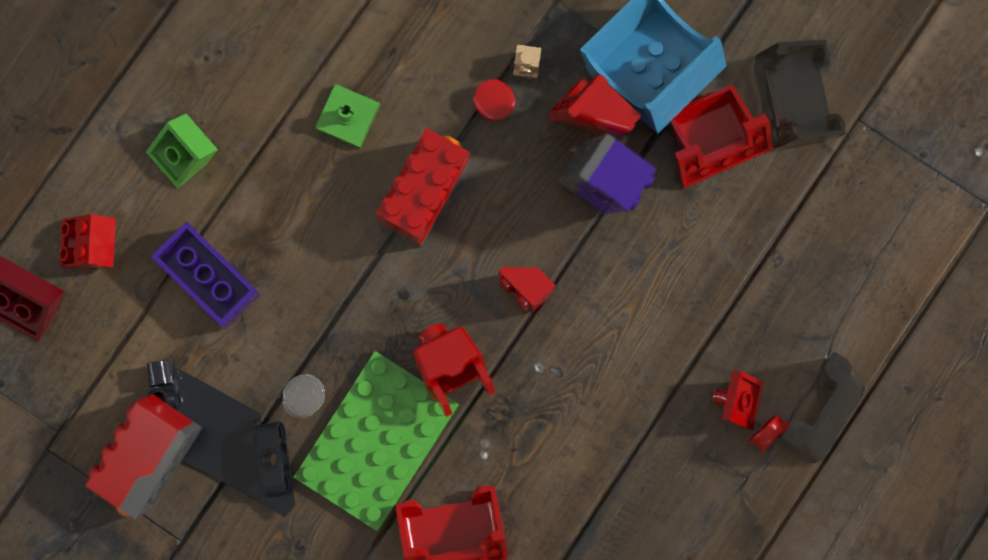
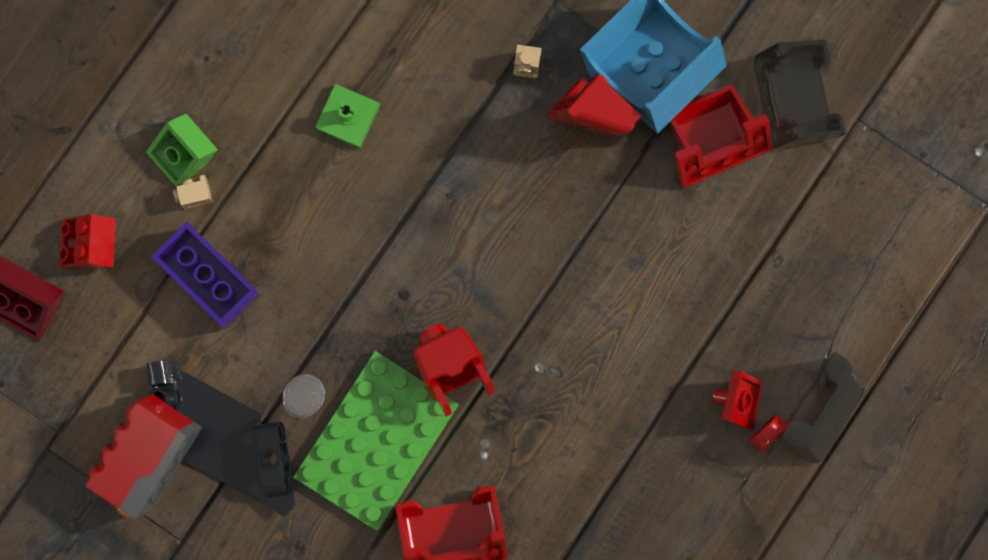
(193, 193): none -> tan brick
(423, 186): red piece -> none
(493, 99): red piece -> none
(528, 284): red slope -> none
(607, 175): dark purple piece -> none

